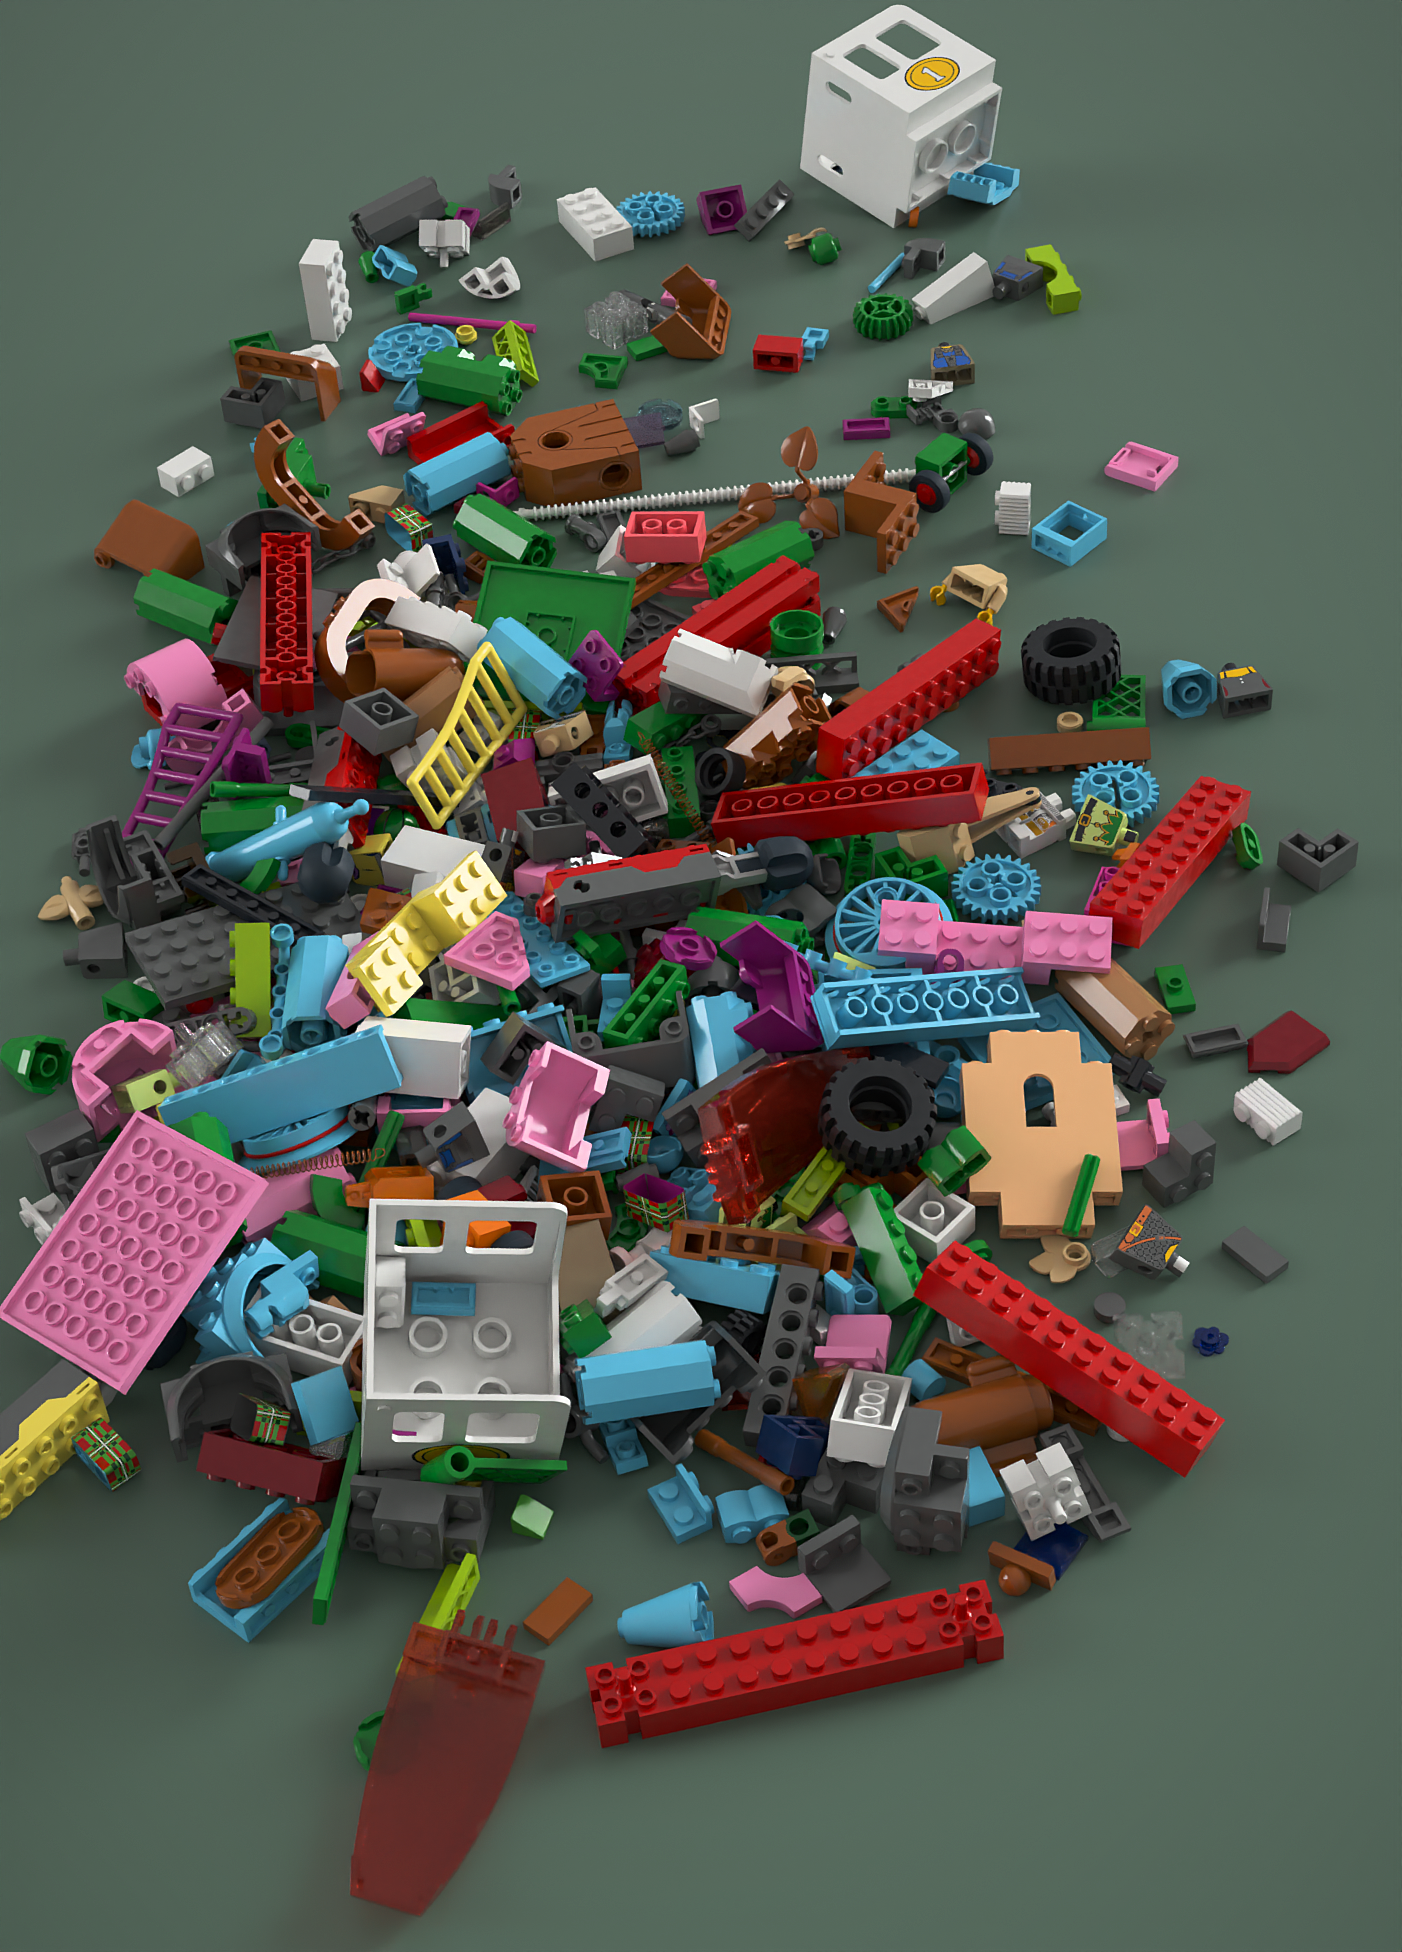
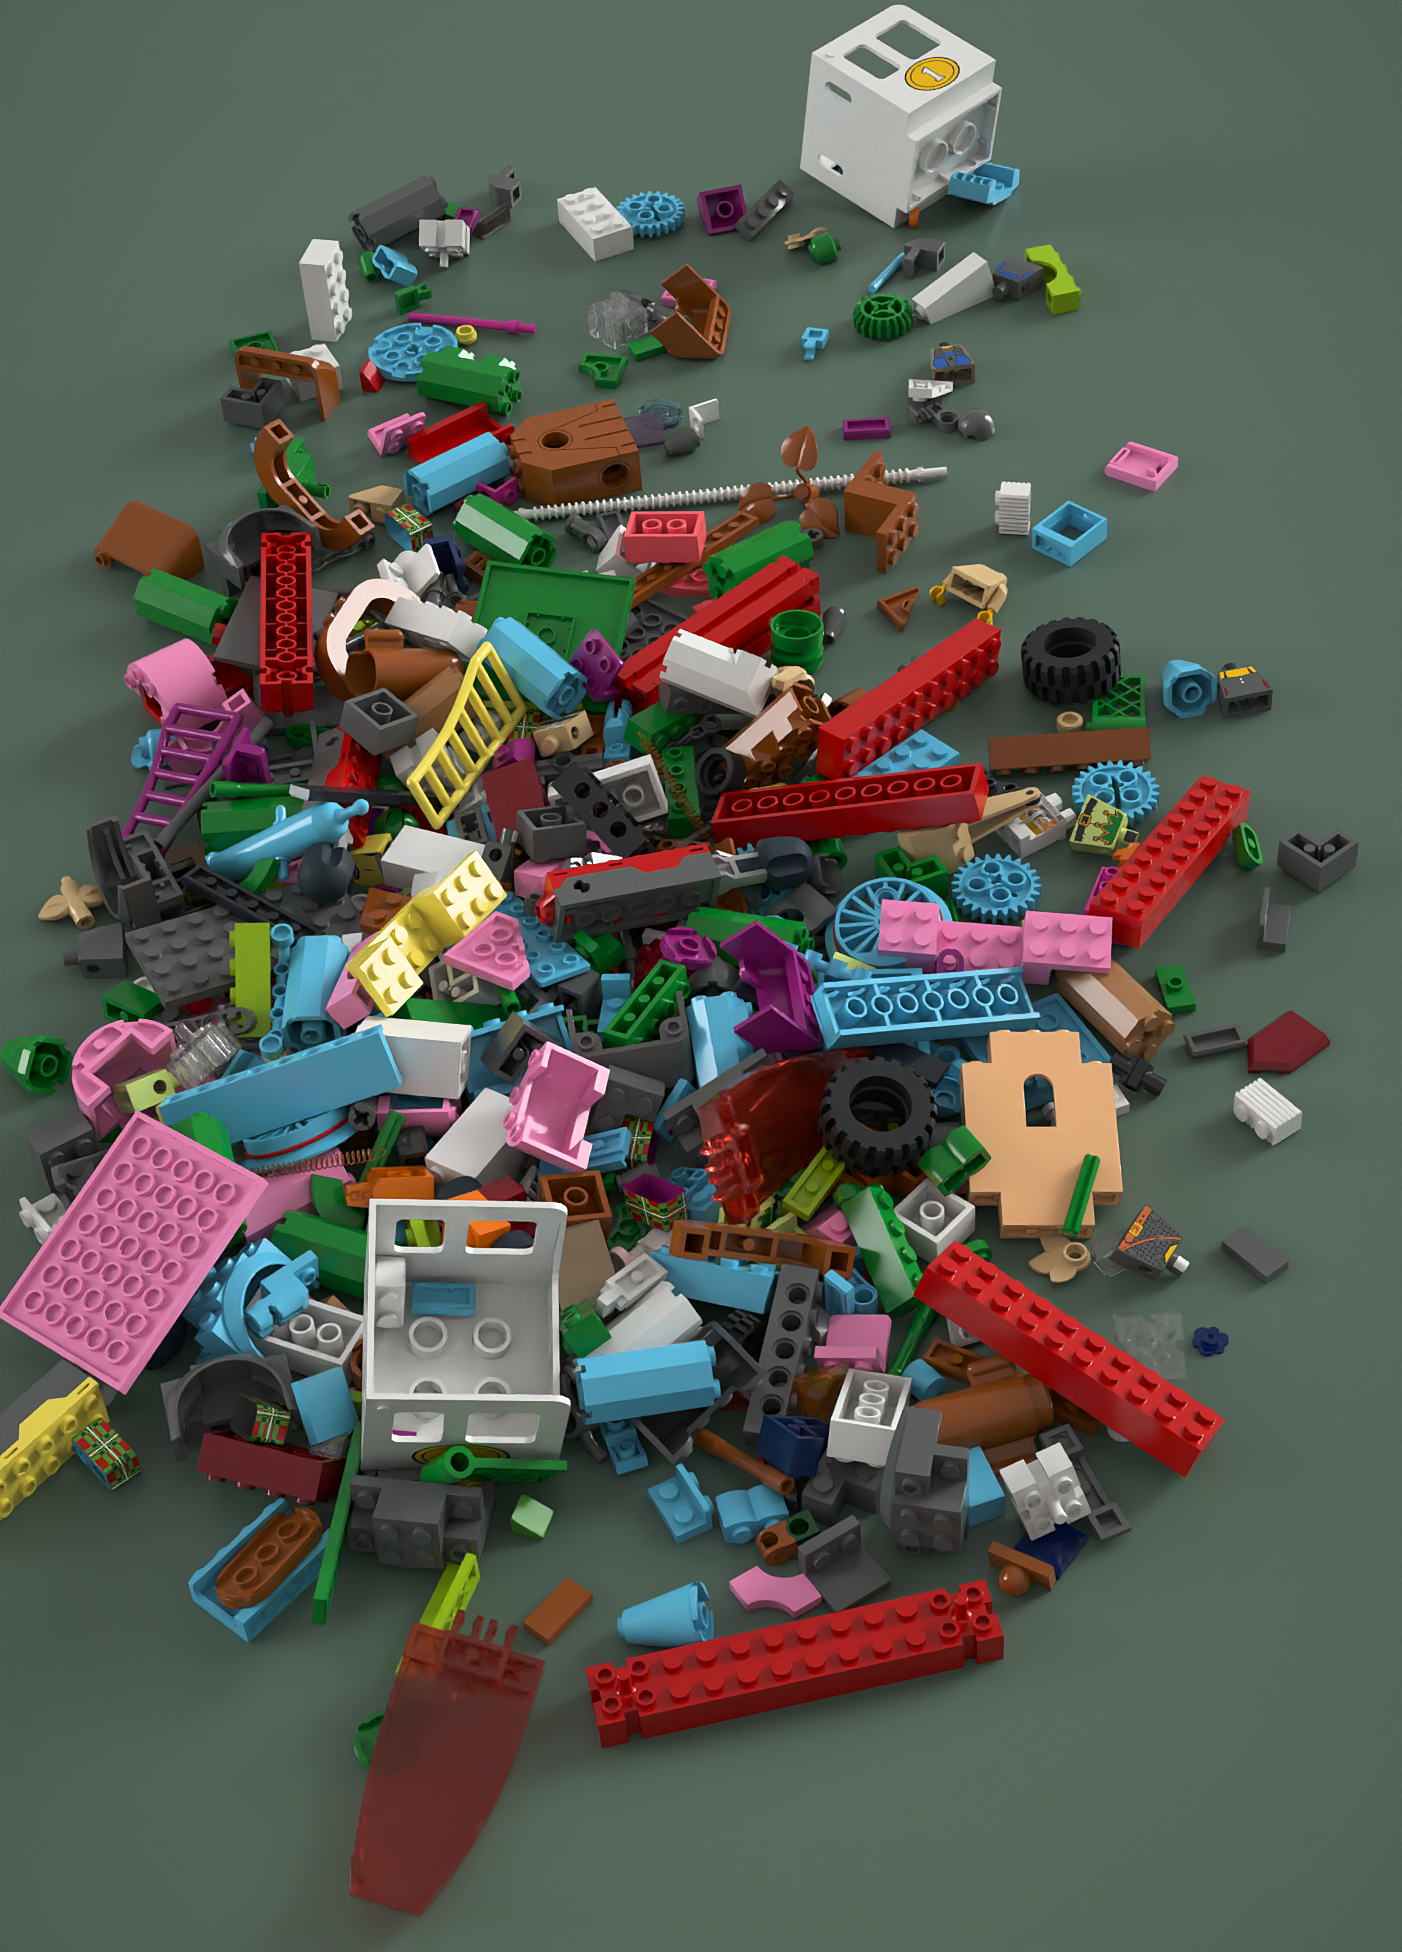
(80, 851): dark grey piece -> none
(185, 471): white brick -> none
(409, 399): medium azure tile -> none
(453, 1140): dark grey torso -> none
(494, 282): white brick -> none
(518, 351): lime fence -> none
(665, 1153): medium azure hair -> none
(778, 353): red brick -> none
(831, 677): dark grey fence -> none
(859, 863): green beam -> none
(891, 406): green plate -> none
(944, 468): brick -> none
(1107, 1305): dark grey tile -> none
(1143, 1139): bright pink bracket -> none
(1185, 1166): dark grey brick -> none

